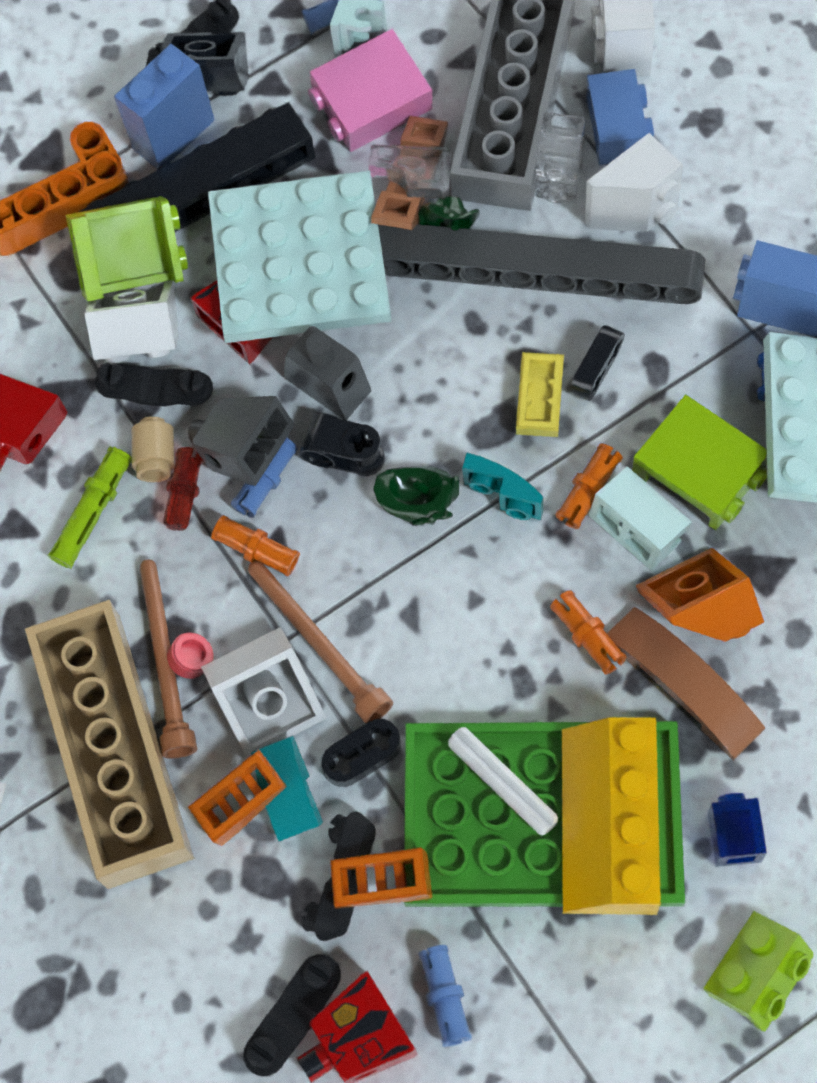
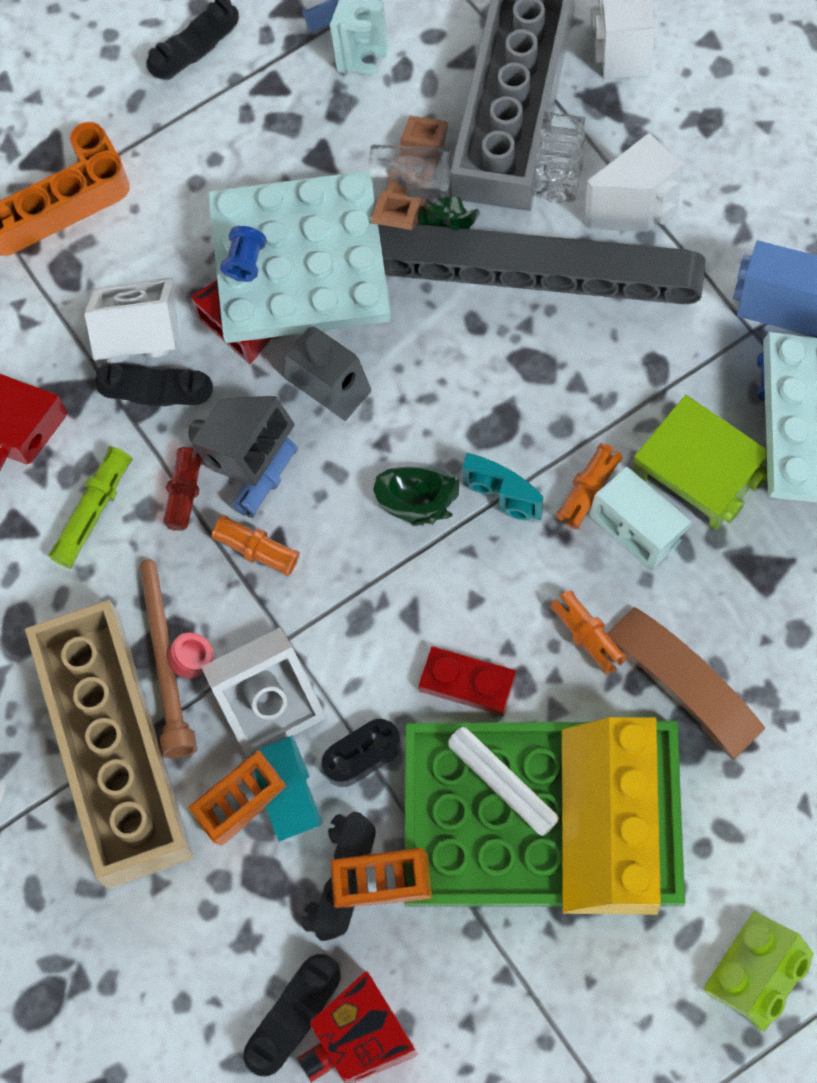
(126, 246): lime panel -> none
(152, 449): tan brick -> none
(165, 106): medium blue brick -> none
(220, 57): black slope -> none
(241, 158): black brick -> none
(243, 253): none -> blue bush
(342, 445): black piece -> none
(370, 90): bright pink brick -> none
(370, 701): nougat piece -> none
(445, 995): medium blue pin -> none
(467, 681): none -> red plate
(539, 394): light yellow plate -> none
(597, 362): black beam -> none
(616, 112): medium blue brick -> none
(705, 597): orange slope -> none
(736, 830): clear blue brick -> none

